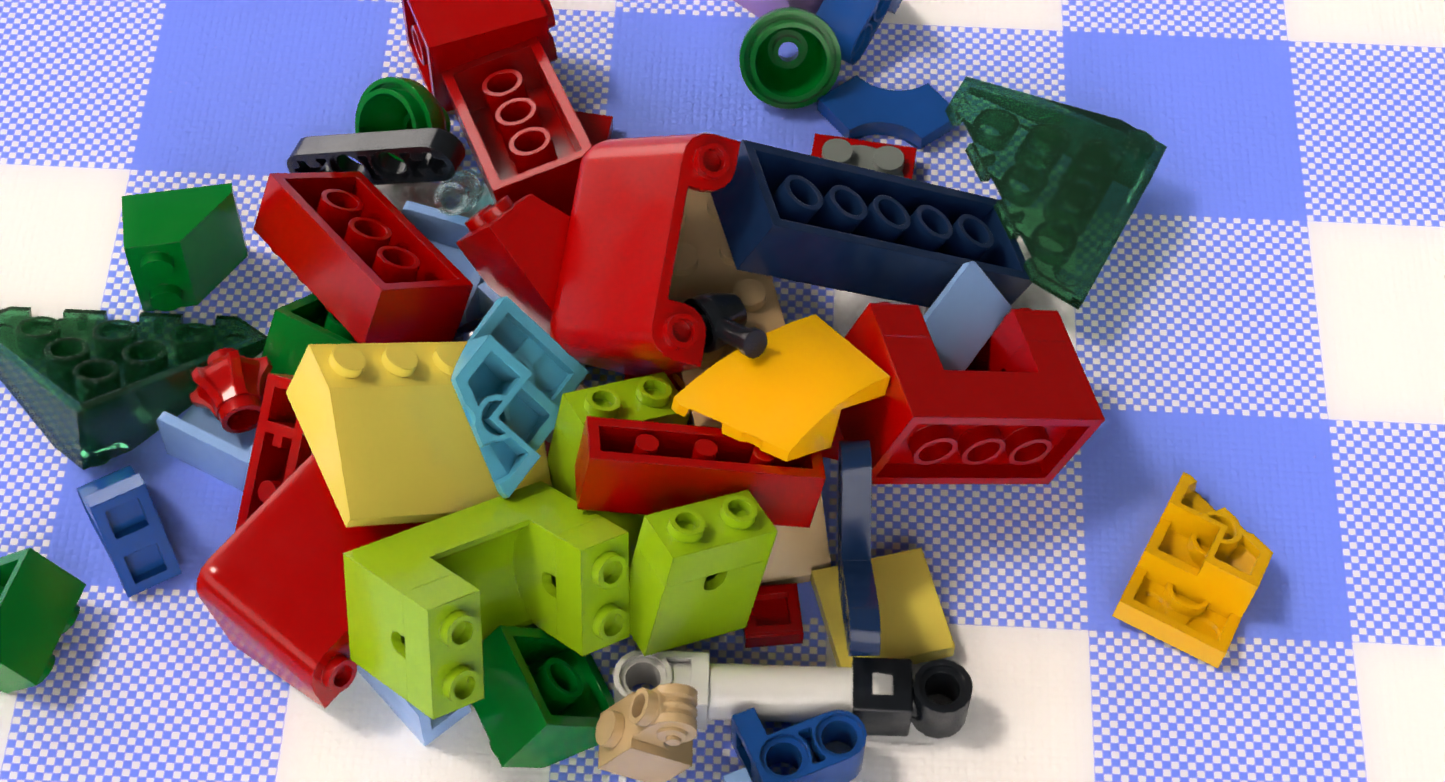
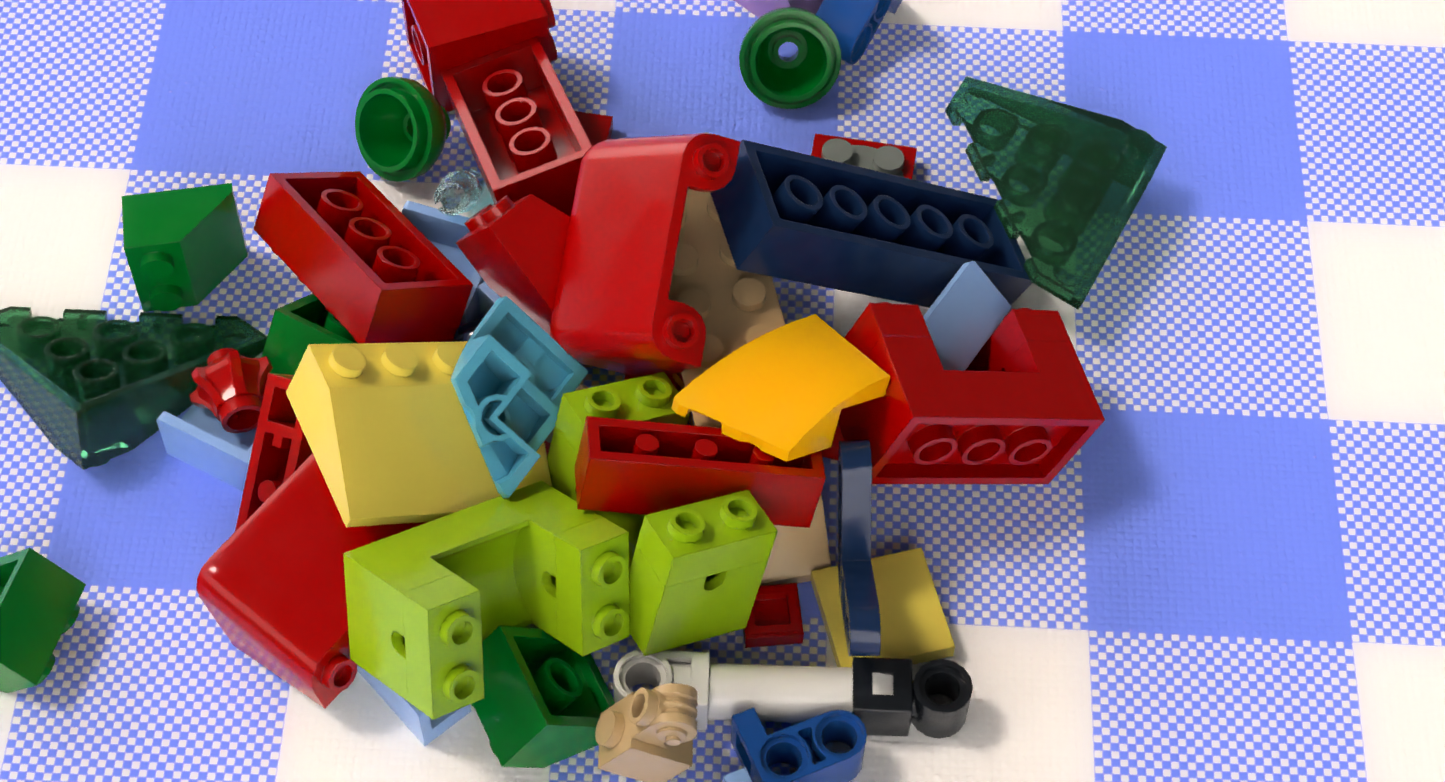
(129, 529): blue tile -> none
(425, 153): black beam -> none
(725, 324): black bar -> none
(866, 110): blue tile -> none
(1194, 577): yellow slope -> none

